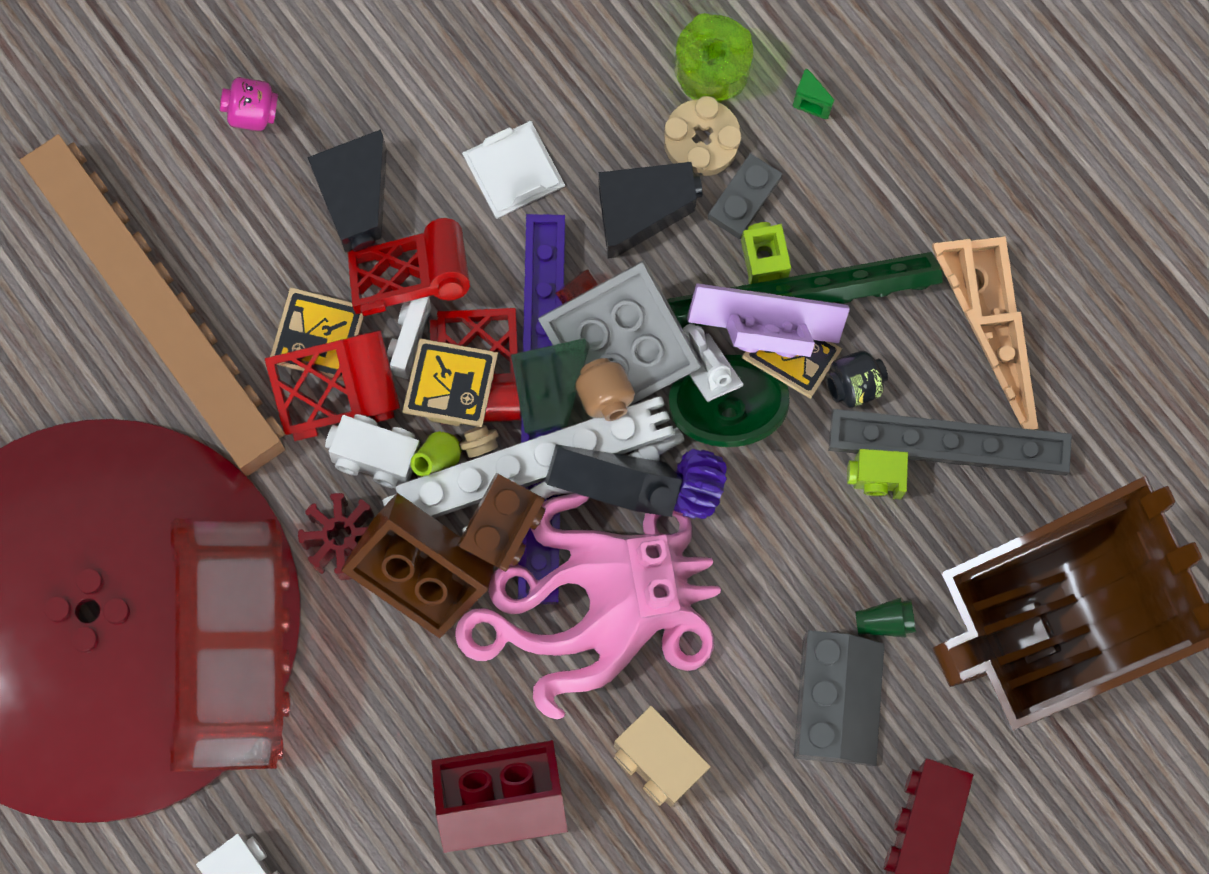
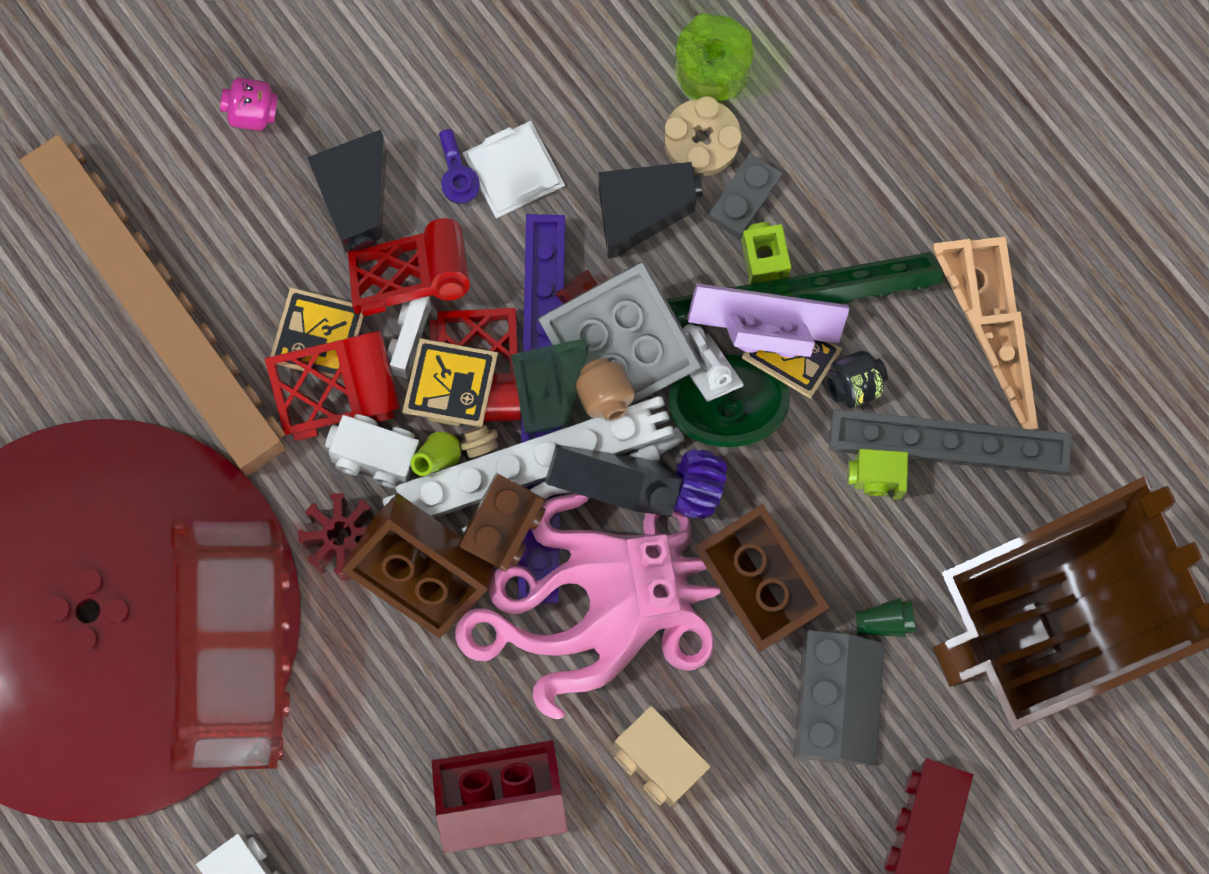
(459, 183): none -> dark purple plate
(762, 578): none -> reddish brown slope
(813, 97): green slope -> none

